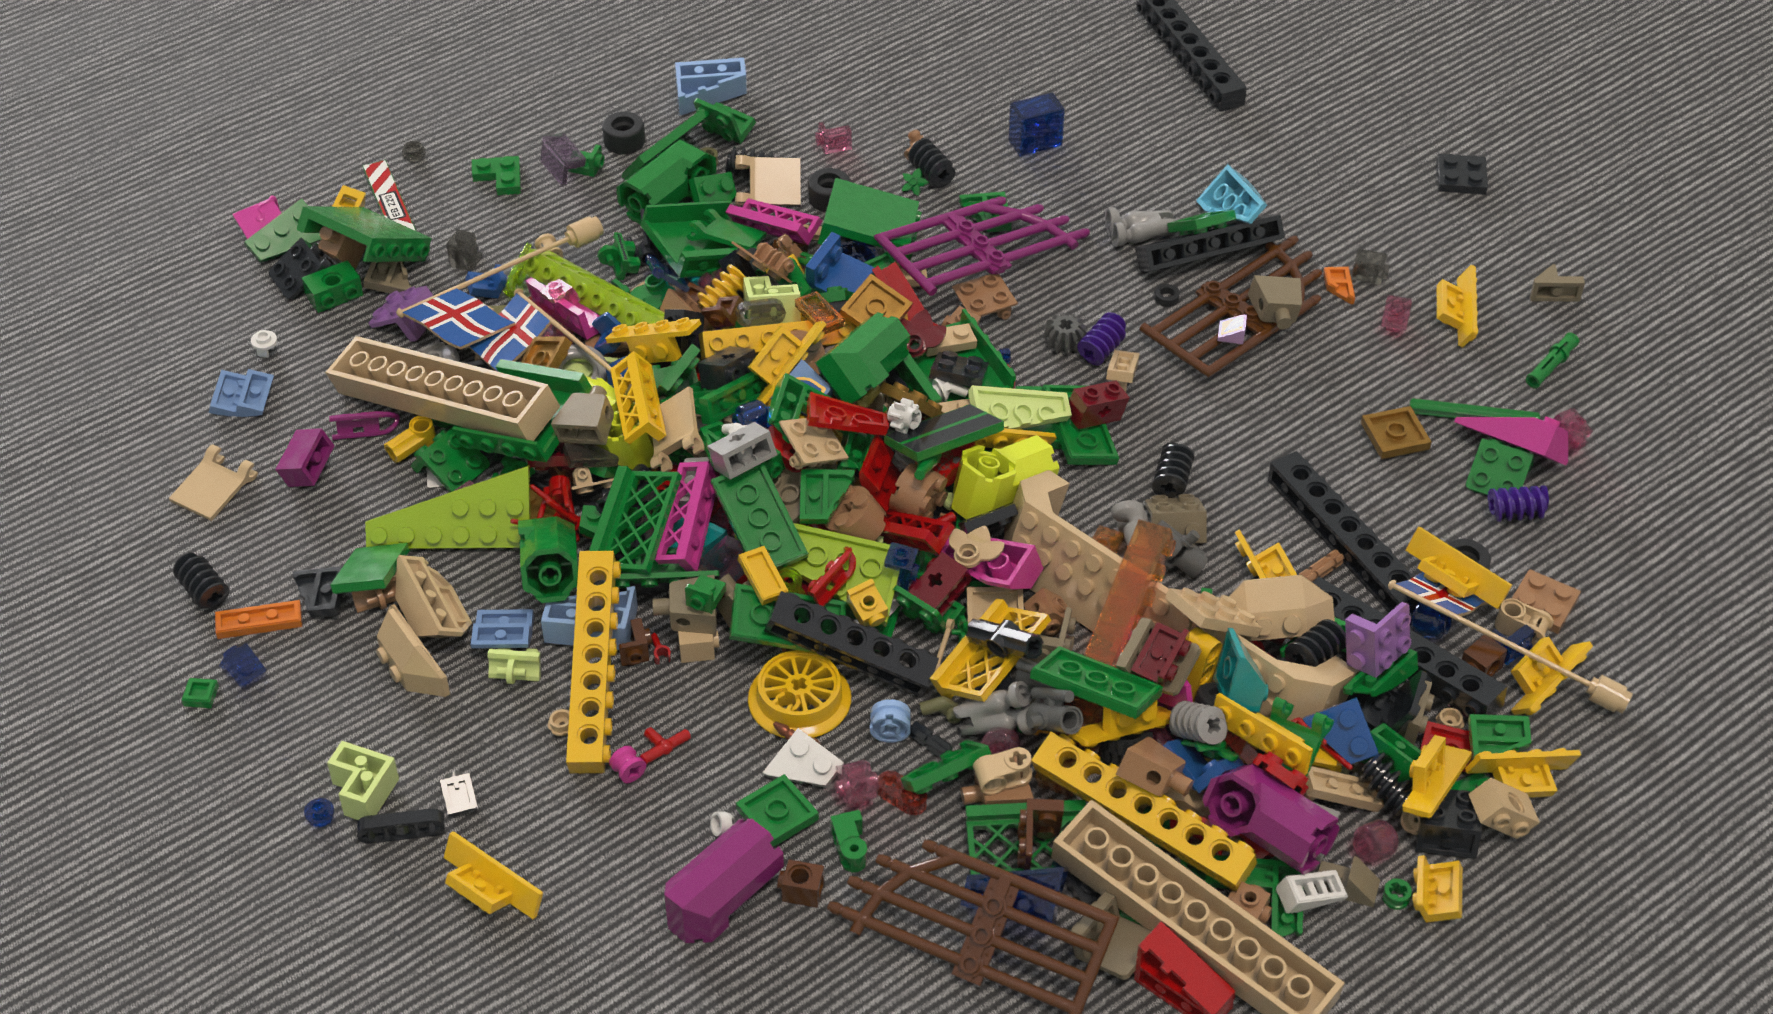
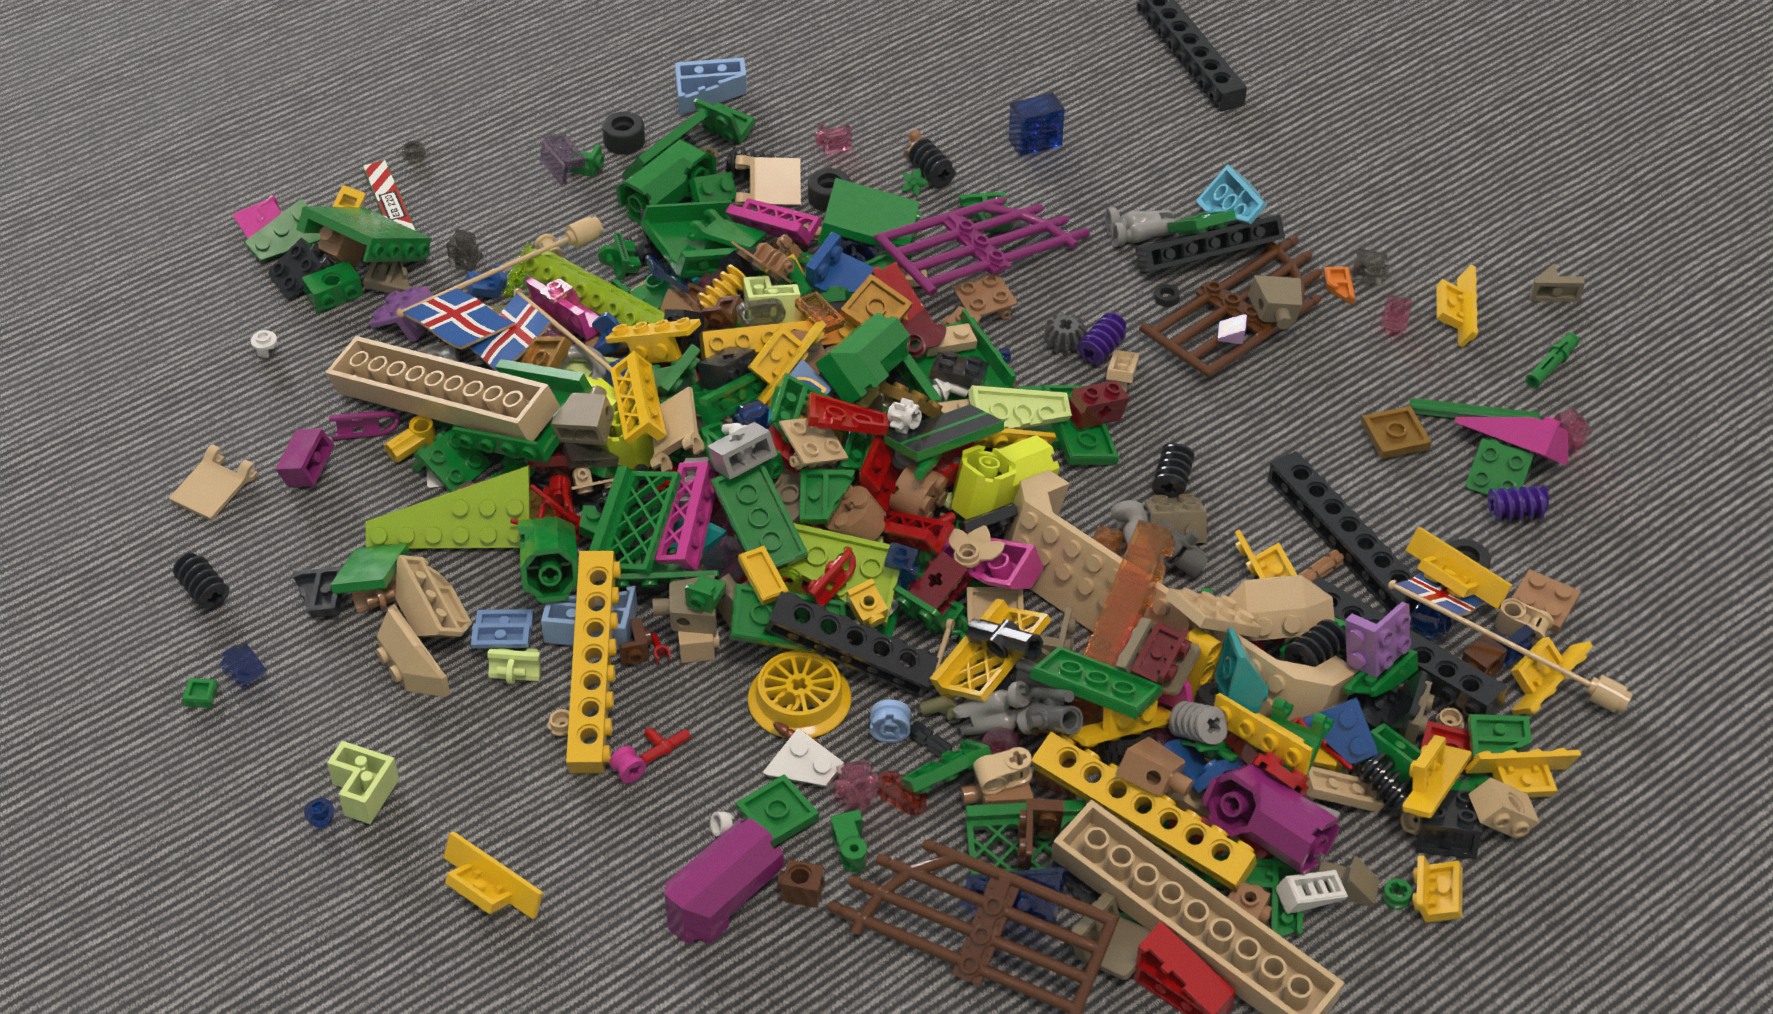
(241, 394): medium blue slope -> none
(258, 619): orange tile -> none
(418, 824): black beam -> none
(458, 793): bracket -> none
(502, 169): green plate -> none
(1051, 604): medium nougat brick -> none
(1375, 841): clear pink head -> none
(1462, 174): black plate -> none

